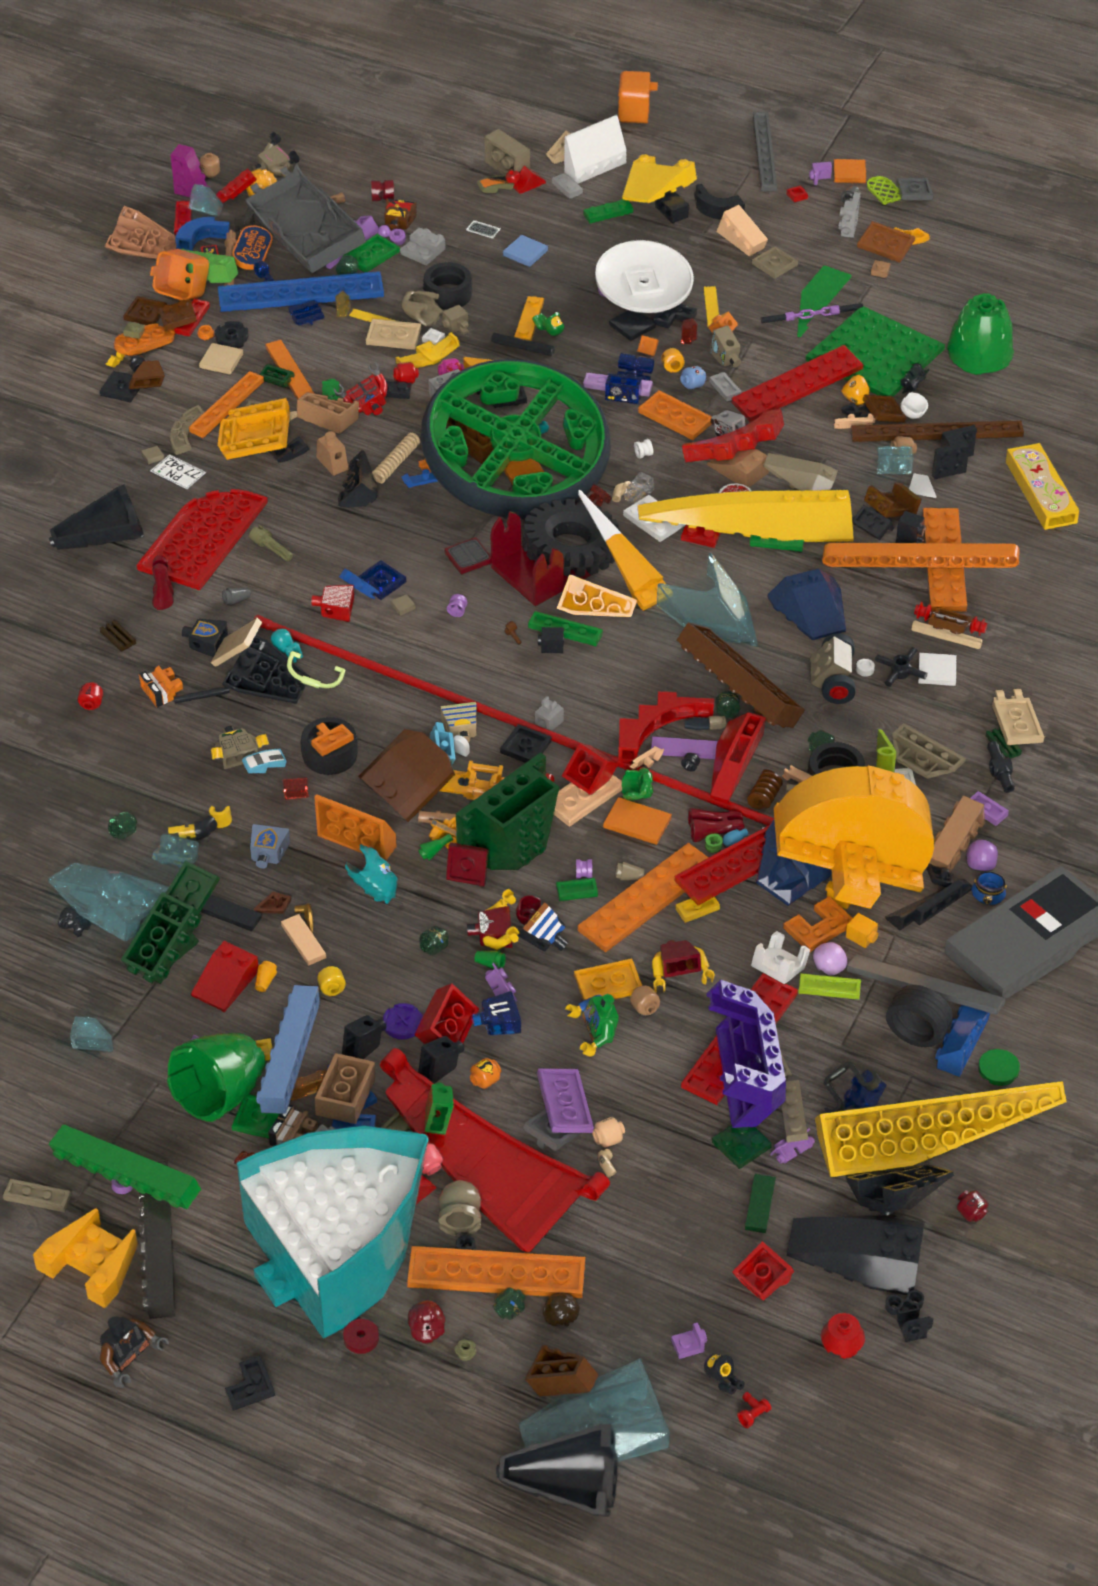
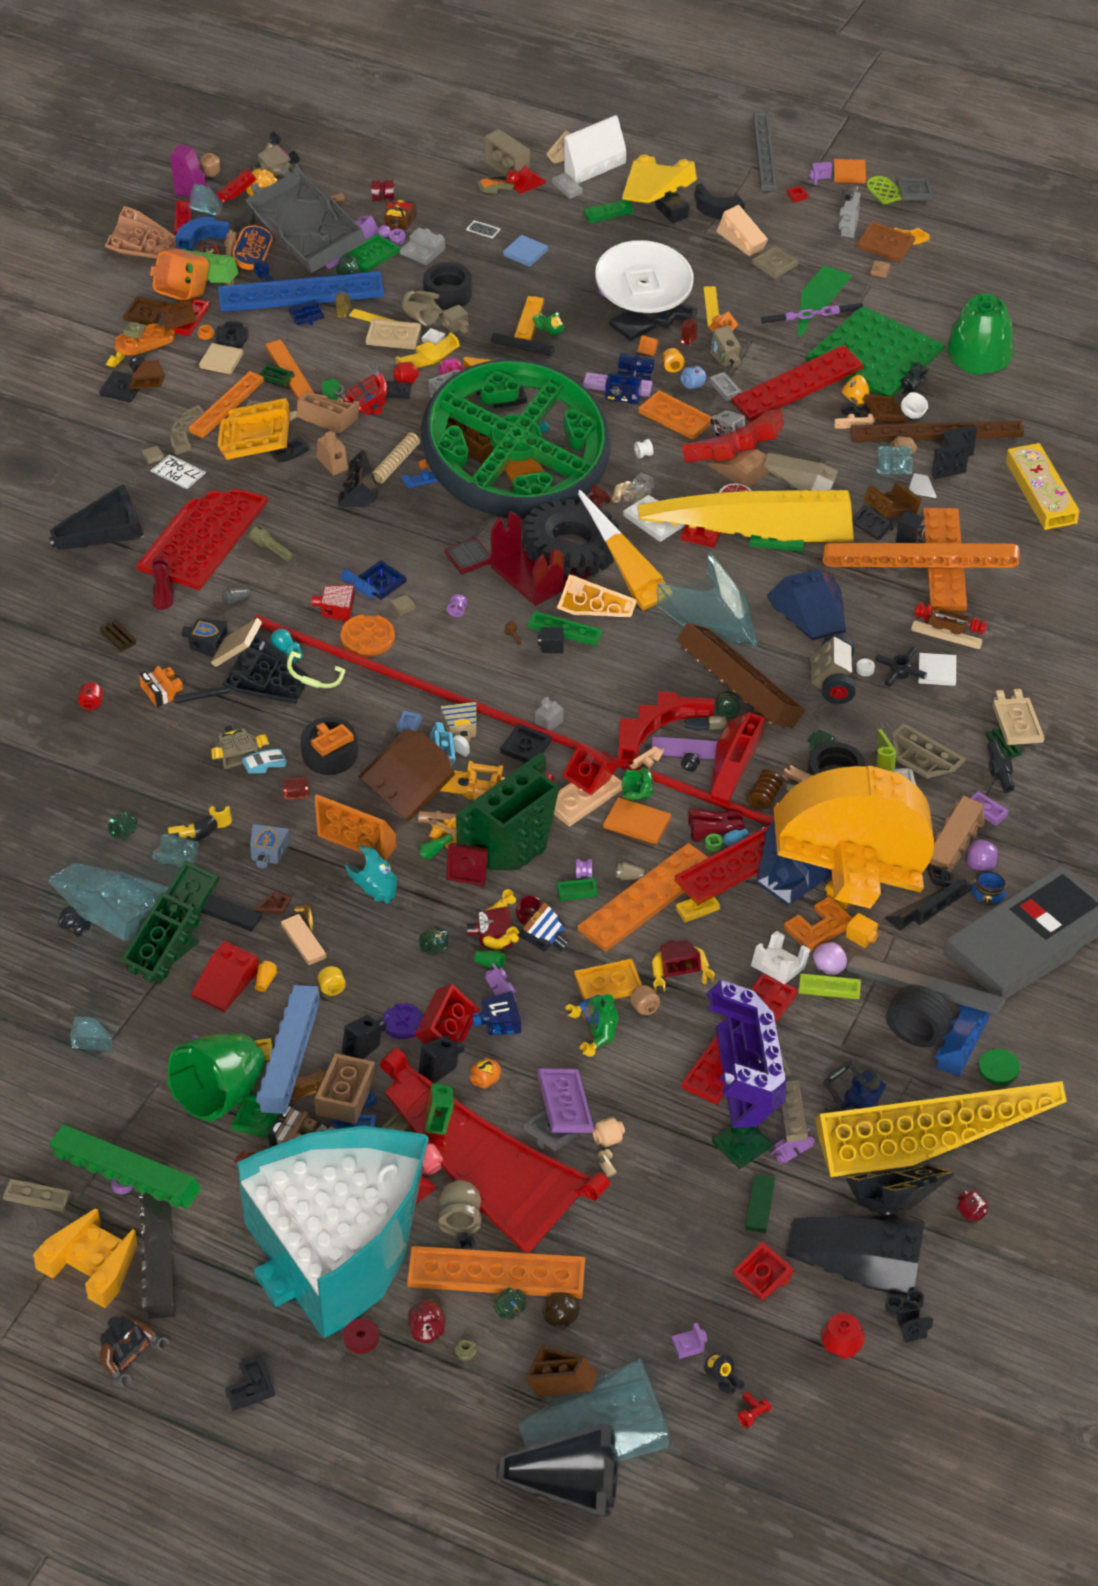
(367, 635): none -> orange tile
(408, 721): none -> medium blue plate
(634, 96): orange piece -> none

